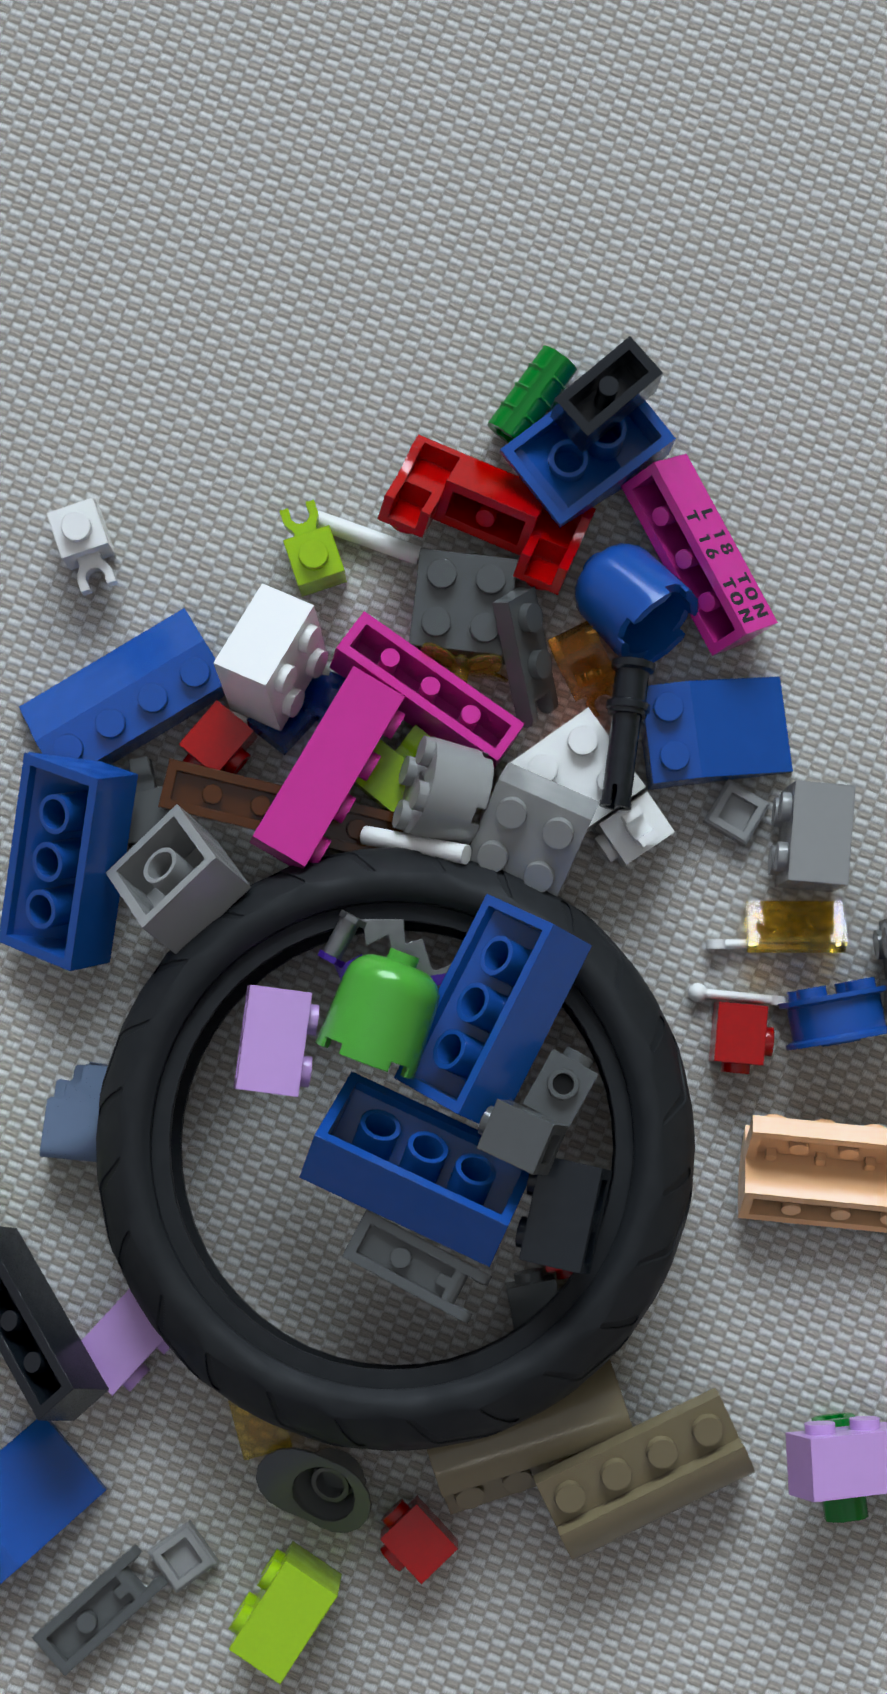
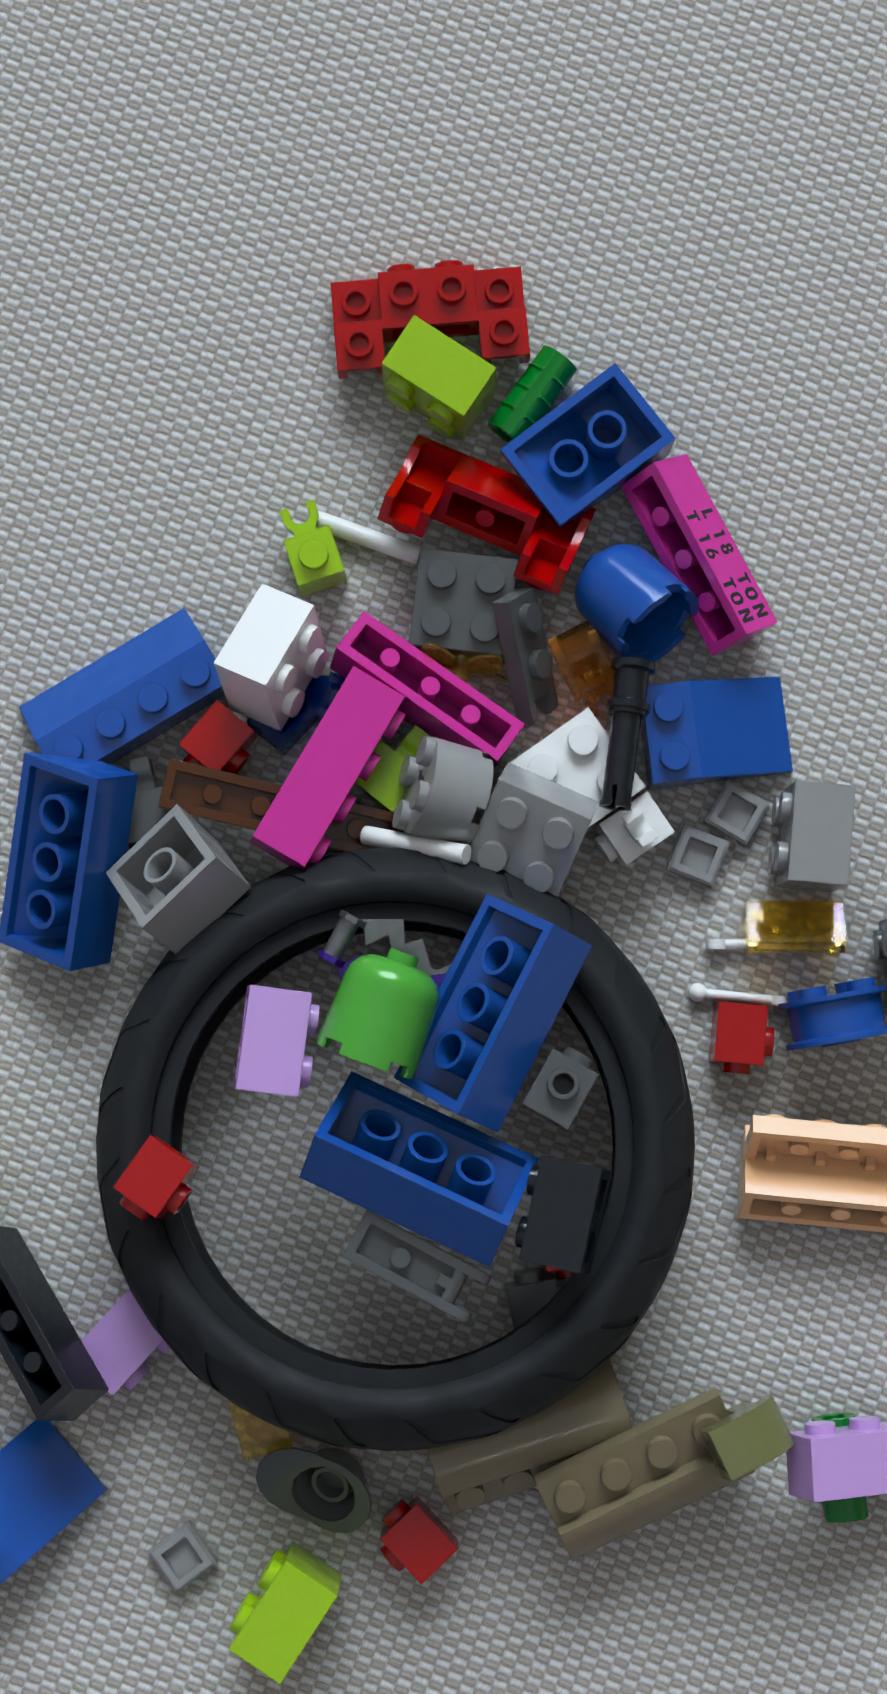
(73, 1115): sand blue piece -> none
(83, 541): white brick -> none
(96, 1613): dark grey hinge -> none
(156, 1180): none -> red brick
(438, 379): none -> lime brick
(446, 297): none -> red bracket
(520, 1136): dark grey brick -> none
(606, 394): black brick -> none
(697, 856): none -> light grey tile
(747, 1438): none -> olive brick

